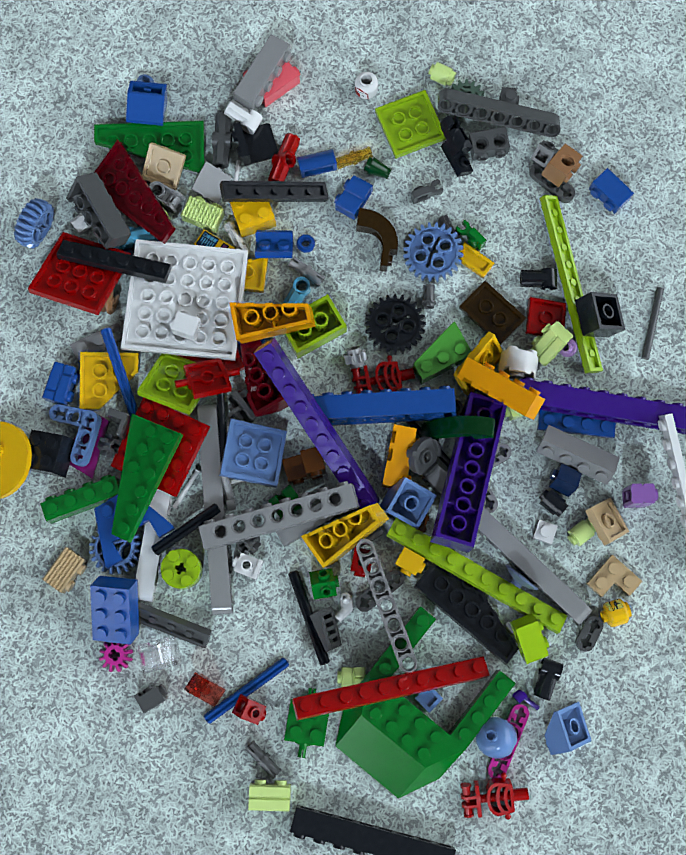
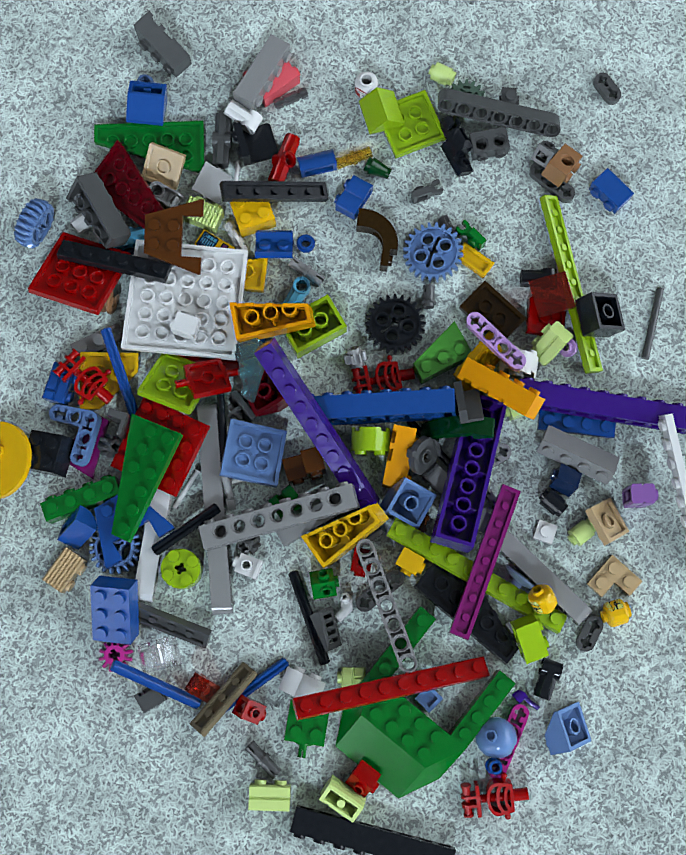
(78, 528): none -> blue brick
(99, 391): none -> red torso
(155, 684): none -> blue axle
(161, 46): none -> dark grey wedge
(165, 235): none -> reddish brown wing
(223, 699): none -> dark tan tile
(250, 368): none -> clear light blue slope
(290, 98): none -> flat silver axle
(300, 684): none -> white brick
(342, 798): none -> yellowish green brick
(363, 779): none -> red brick
(370, 440): none -> lime brick
(381, 110): none -> lime slope
(468, 404): none -> dark grey panel
(484, 562): none -> magenta plate
(488, 765): none -> blue pin
(494, 342): none -> lavender beam
(542, 599): none -> yellow head
(551, 294): none -> clear red tile
(607, 88): none -> dark grey beam

